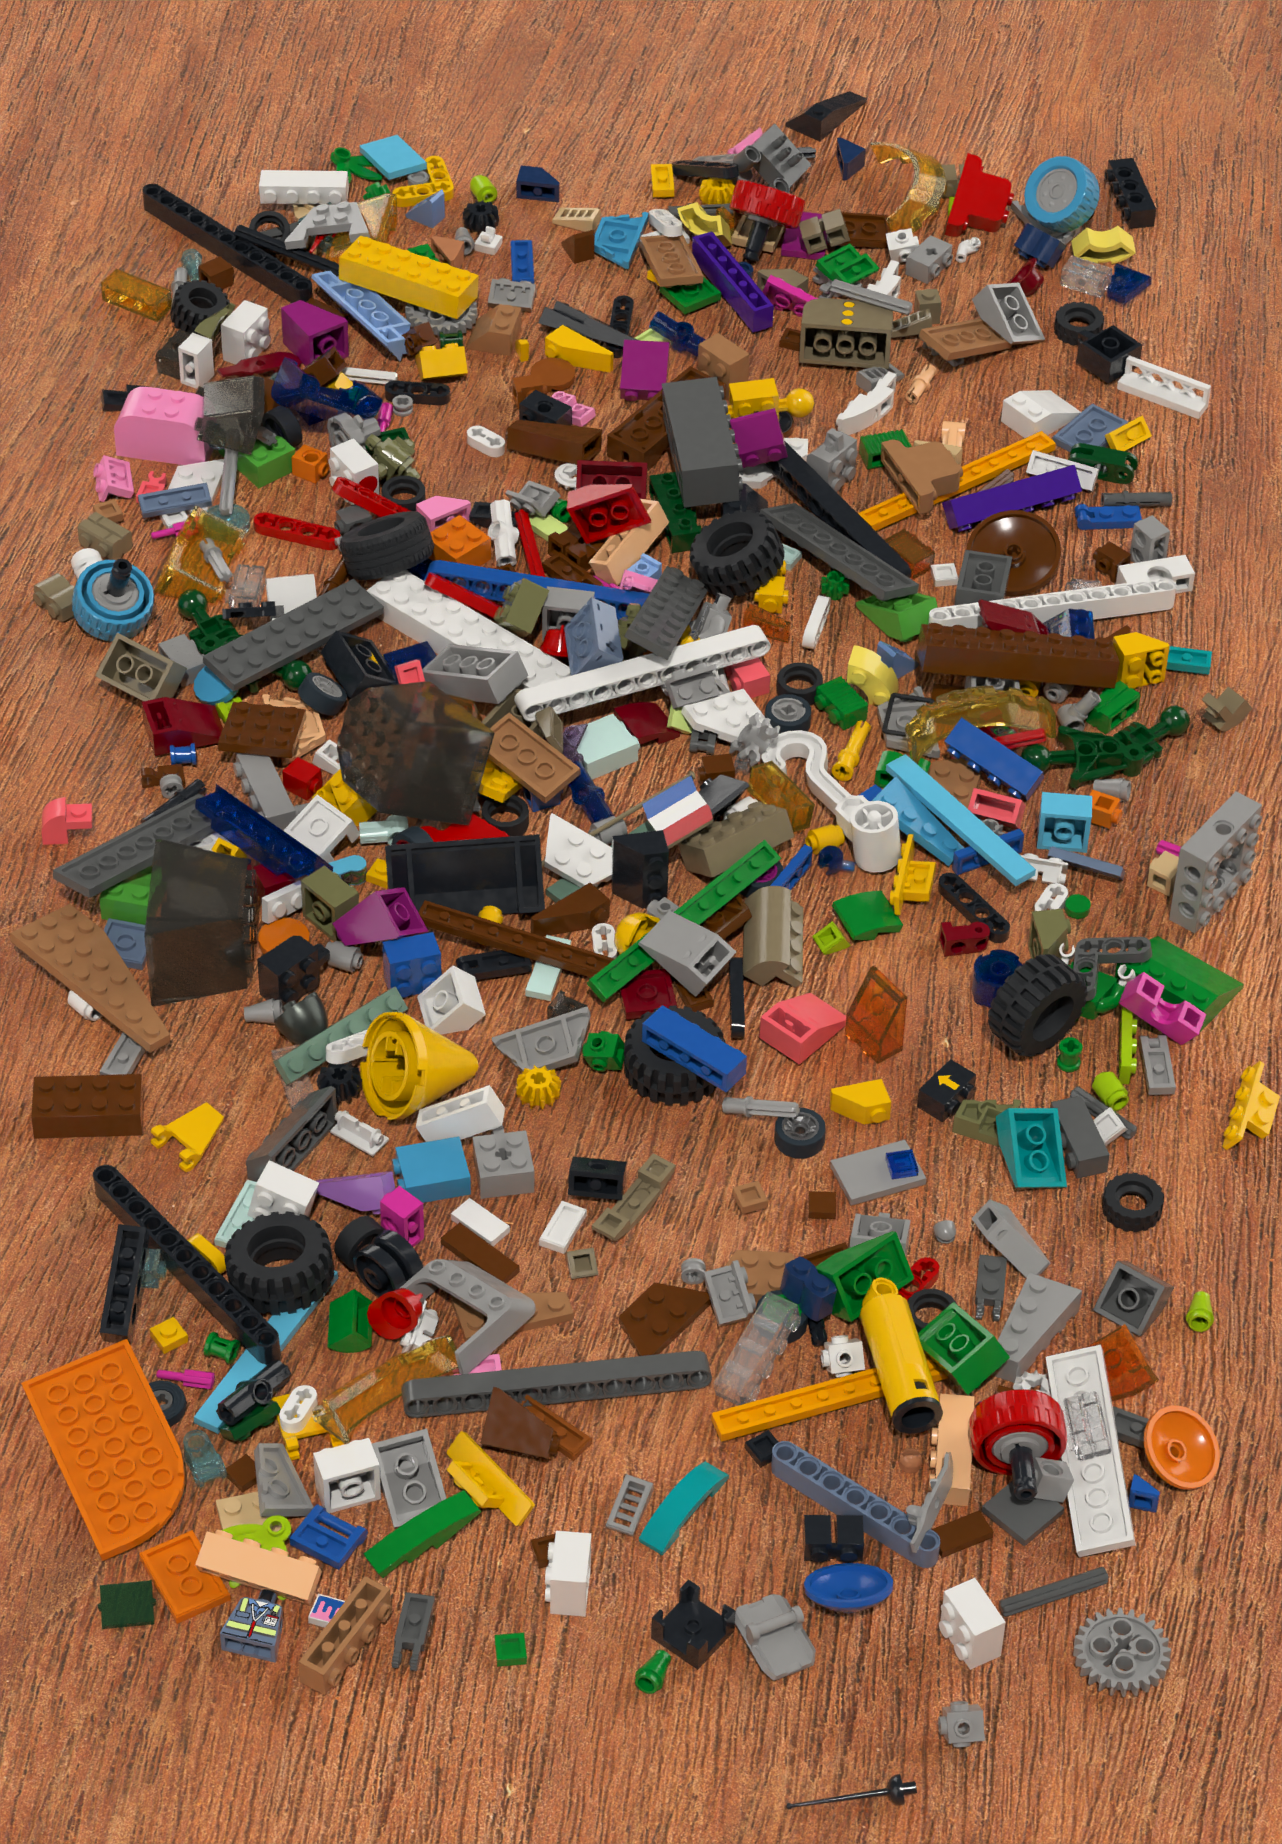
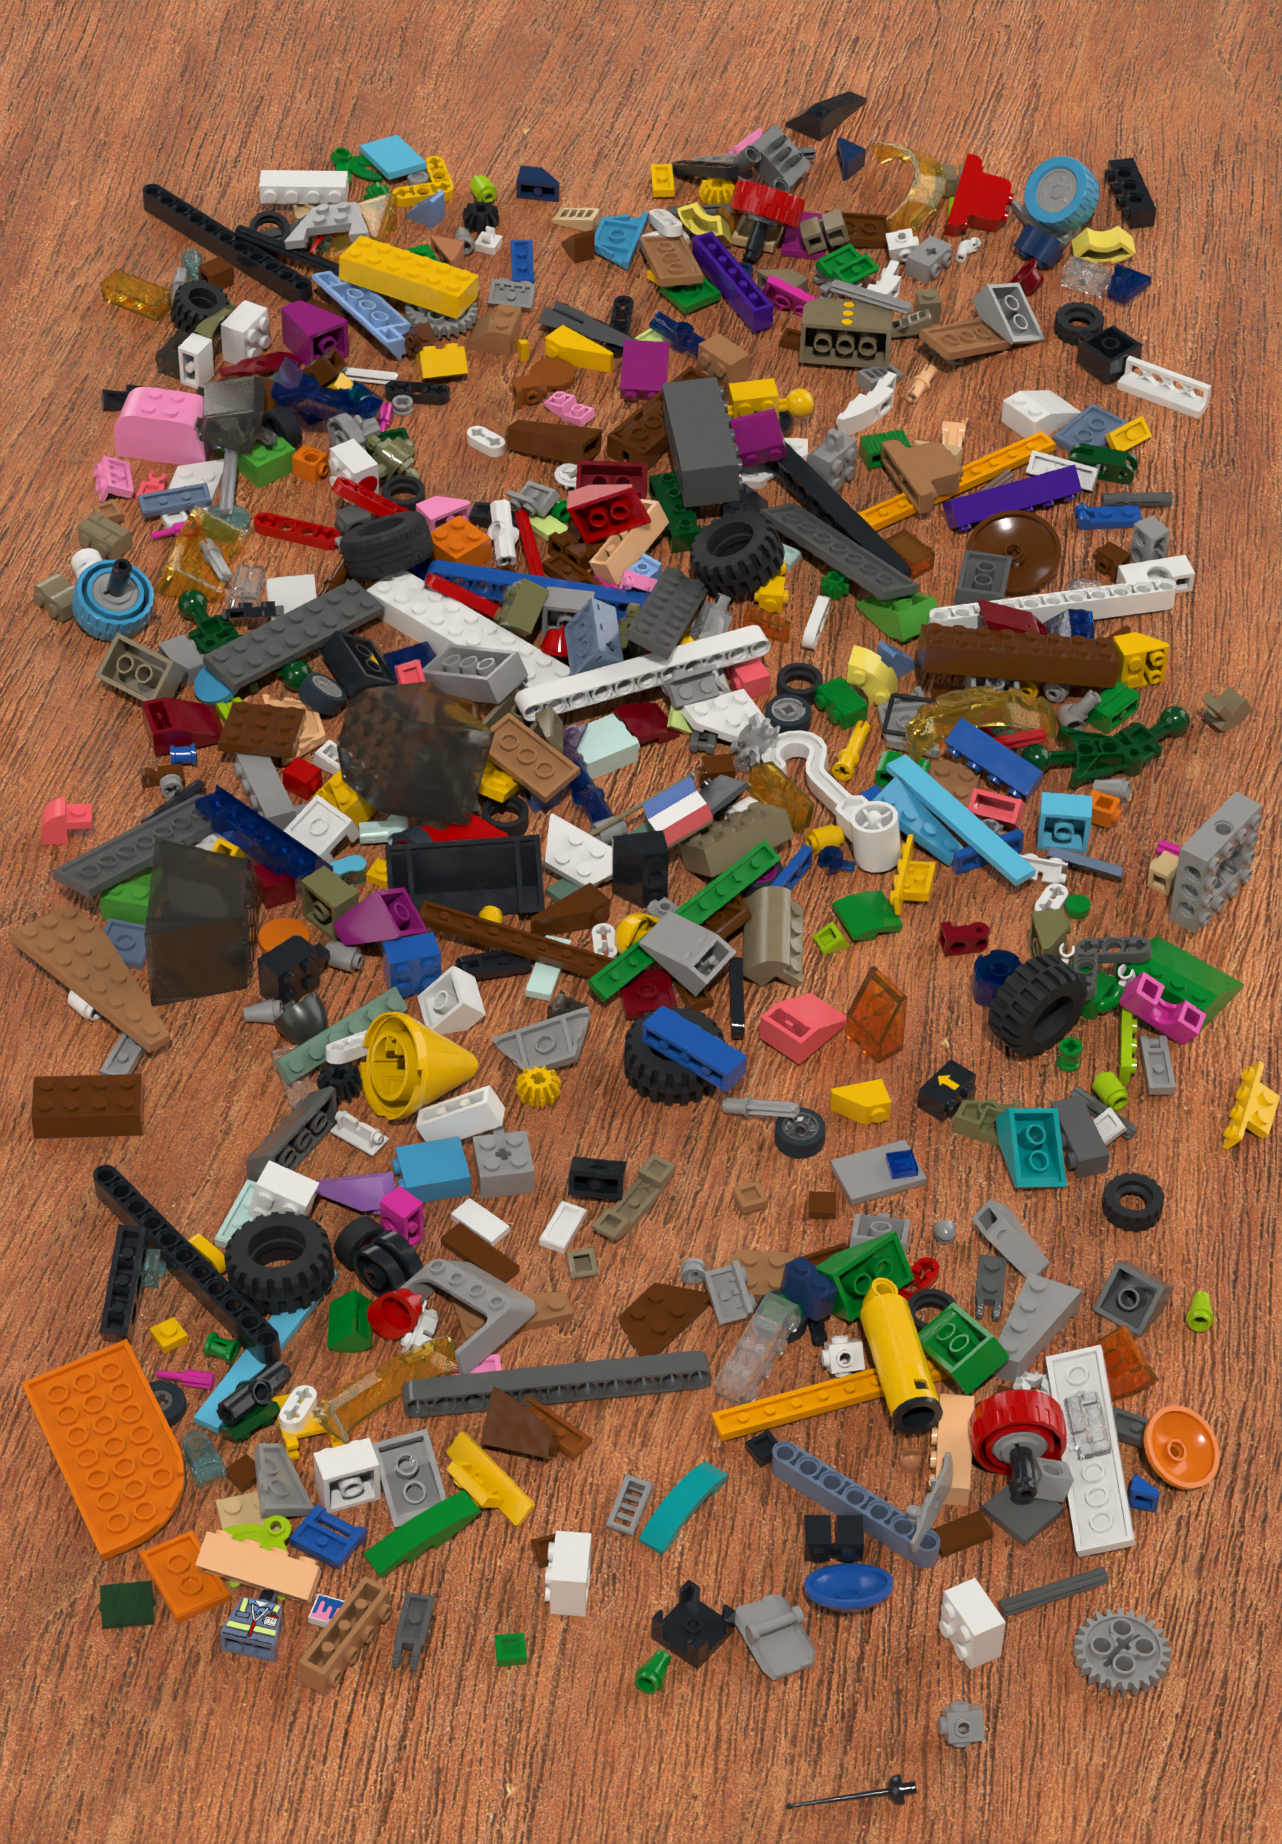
(193, 1130): yellow flag -> none
(281, 902): white hinge -> none
(450, 338): dark green bush -> none
(545, 409): black brick -> none
(604, 1051): green brick -> none
(944, 574): white tile -> none
(978, 905): black beam -> none
(1189, 660): teal plate -> none

